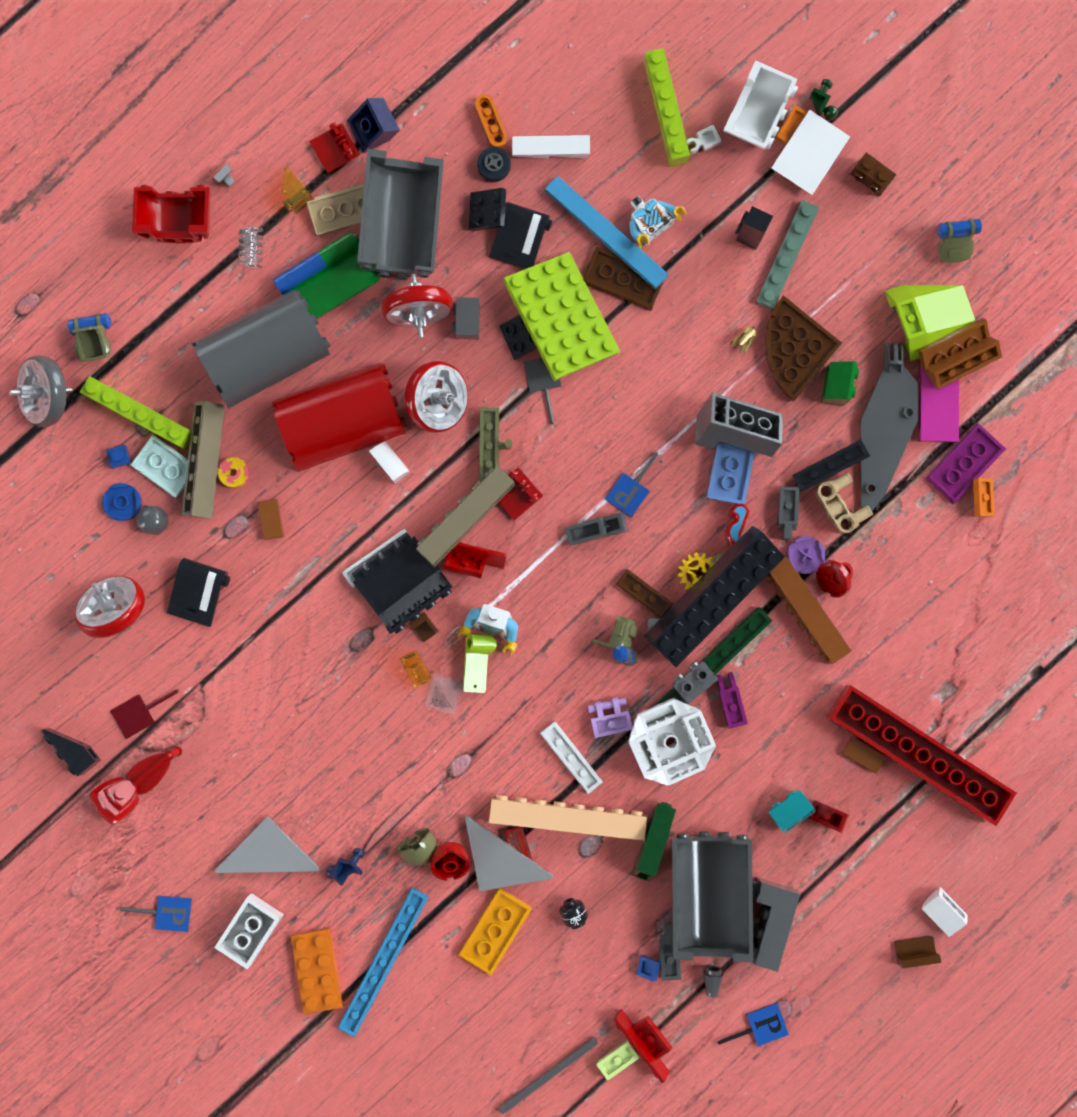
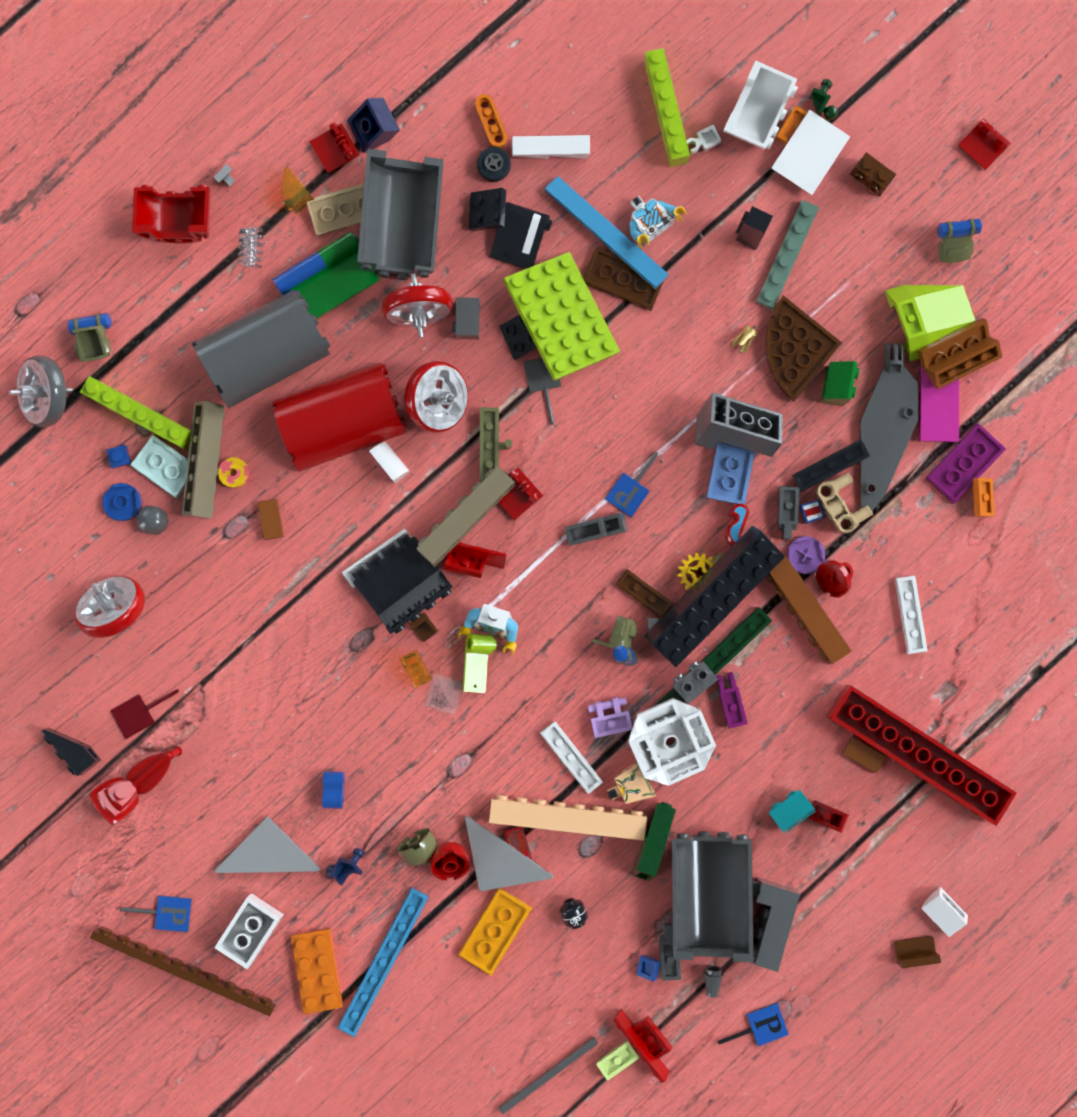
(176, 967): none -> reddish brown plate
(197, 589): black door -> none
(333, 790): none -> blue axle
(631, 785): none -> light nougat torso
(812, 511): none -> tile
(911, 615): none -> white tile
(984, 144): none -> red hinge

